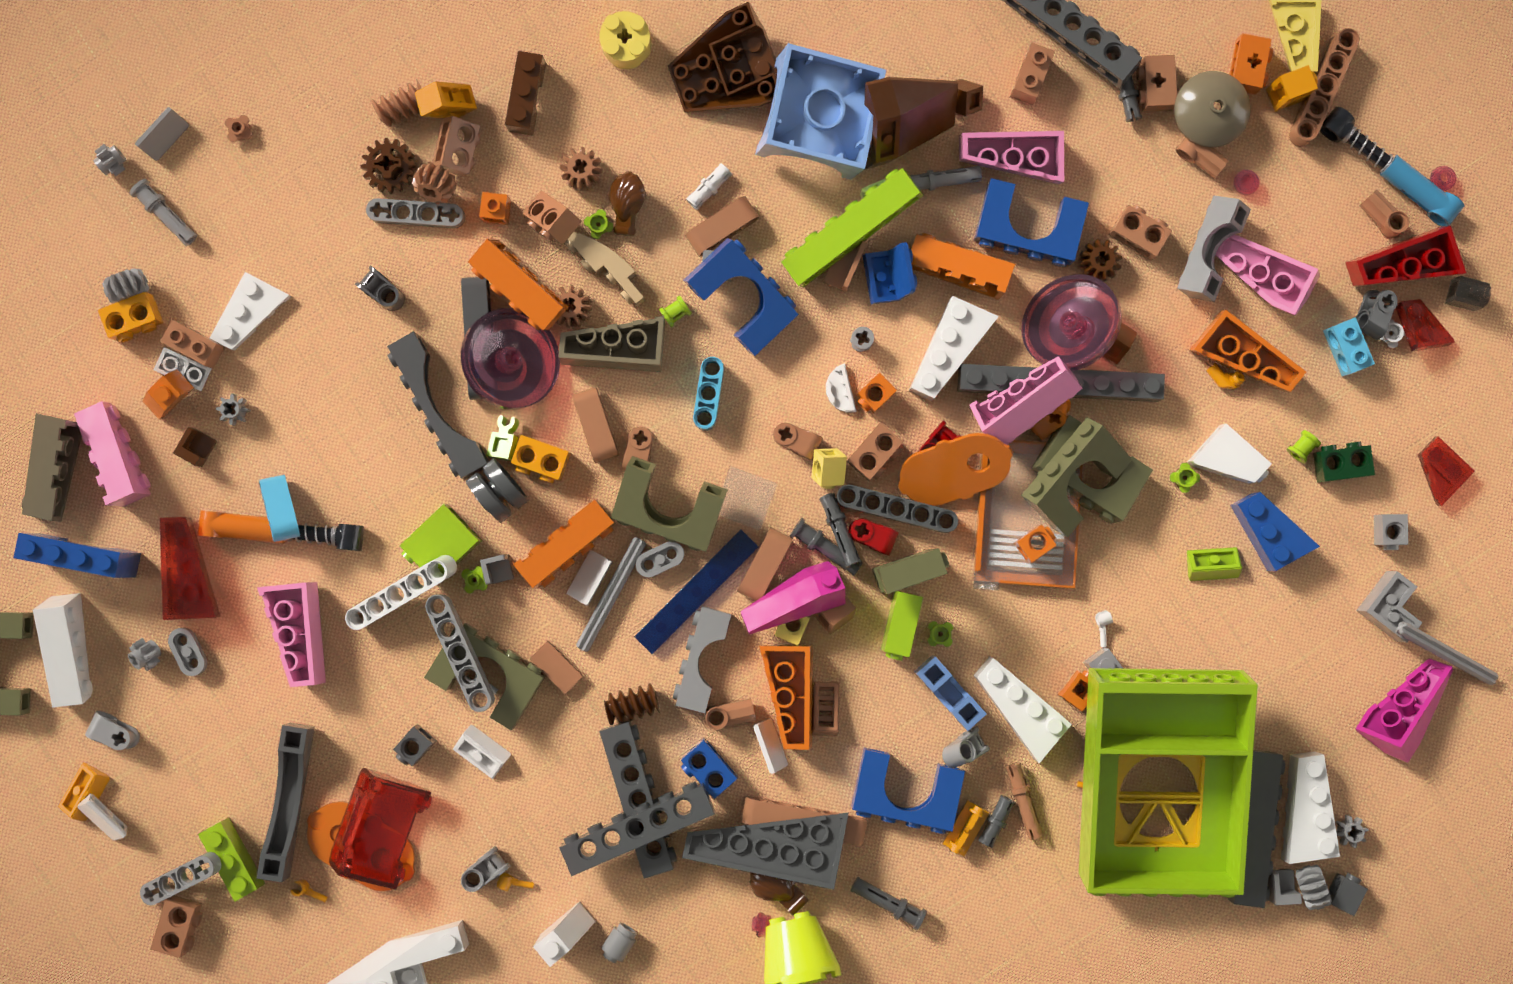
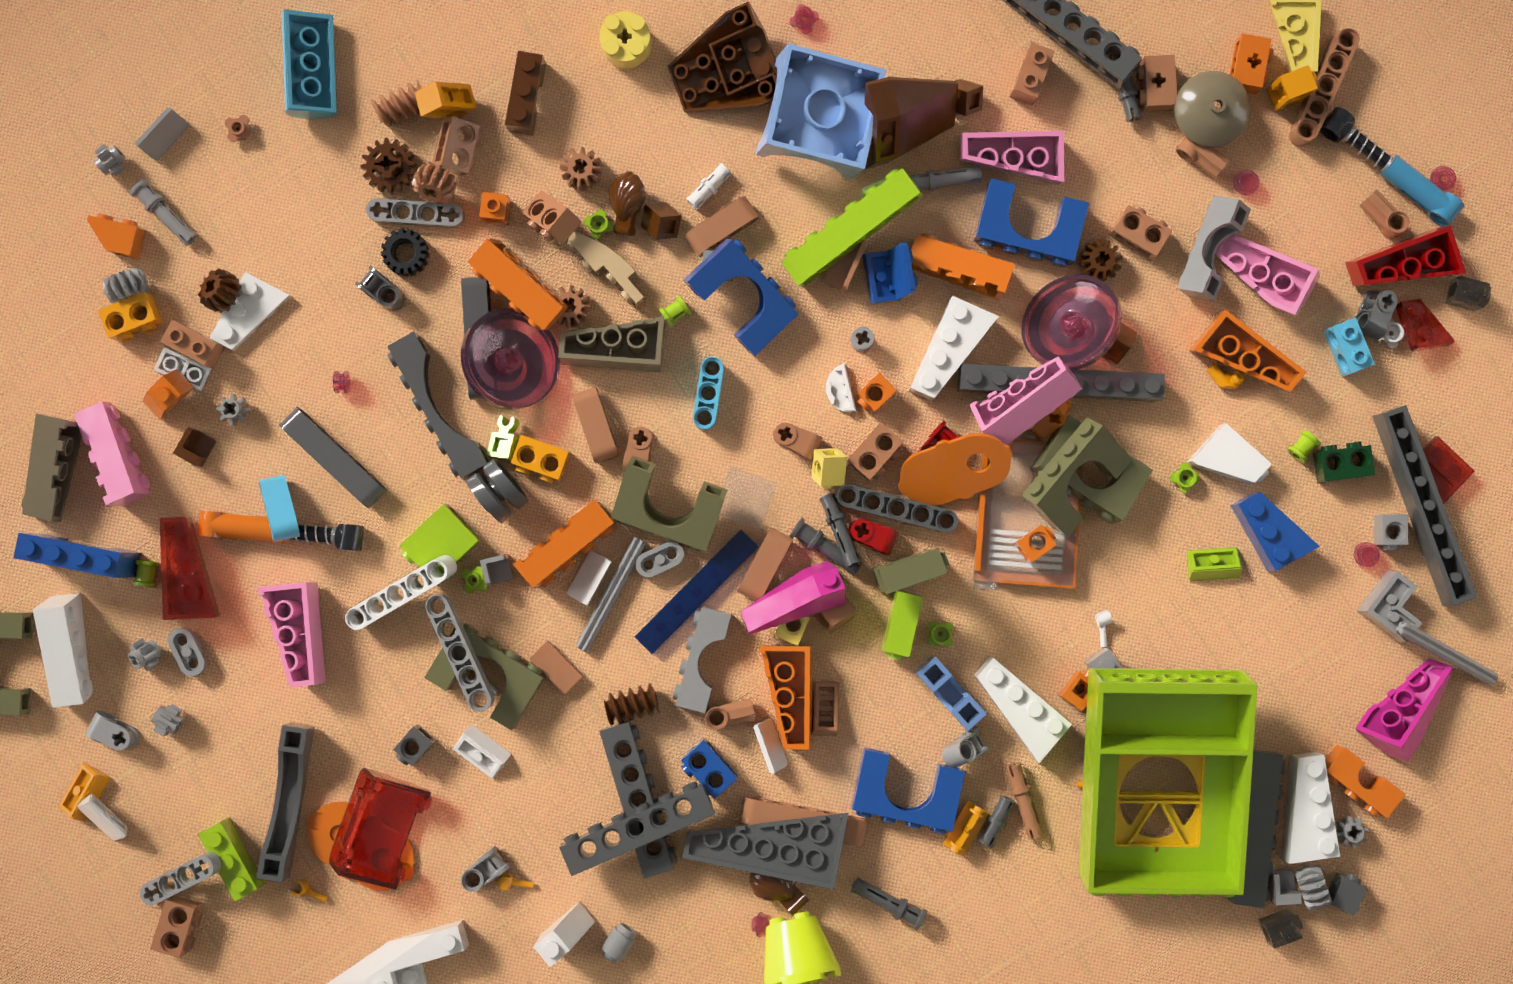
(118, 237): none -> orange slope
(145, 573): none -> lime bush
(167, 720): none -> light grey gear
(219, 290): none -> reddish brown gear
(308, 64): none -> medium azure brick
(333, 457): none -> dark grey beam
(341, 382): none -> clear pink bush
(394, 241): none -> black tyre
(661, 220): none -> reddish brown panel
(803, 11): none -> clear pink plate
(1281, 928): none -> clear smoke brick
(1366, 554): none -> clear pink plate
(1379, 797): none -> orange arch
(1424, 506): none -> dark grey brick

